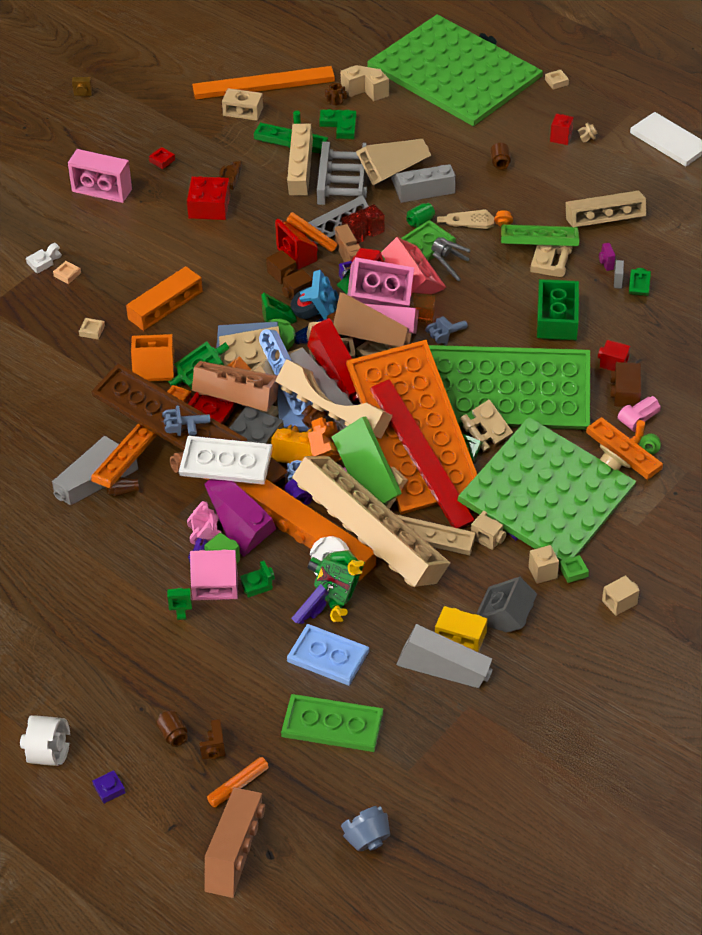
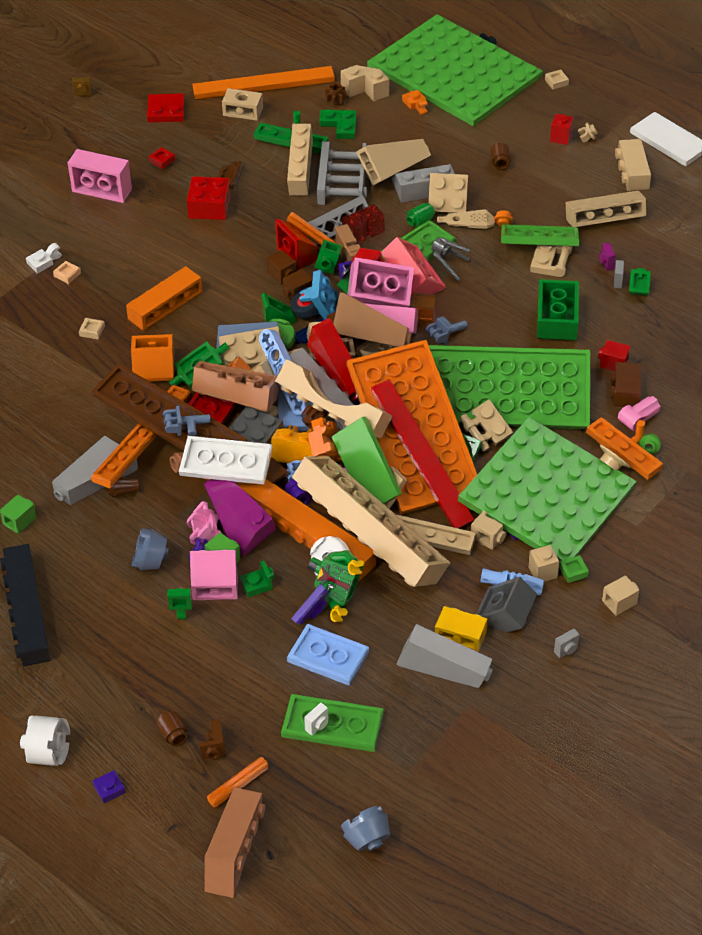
(18, 514): none -> bright green brick
(26, 606): none -> black brick
(150, 550): none -> sand blue cone
(165, 108): none -> red plate
(316, 719): none -> white plate
(328, 256): none -> green brick
(416, 100): none -> orange plate
(448, 192): none -> tan plate
(494, 578): none -> light blue hinge
(566, 643): none -> light grey plate
(633, 164): none -> tan brick

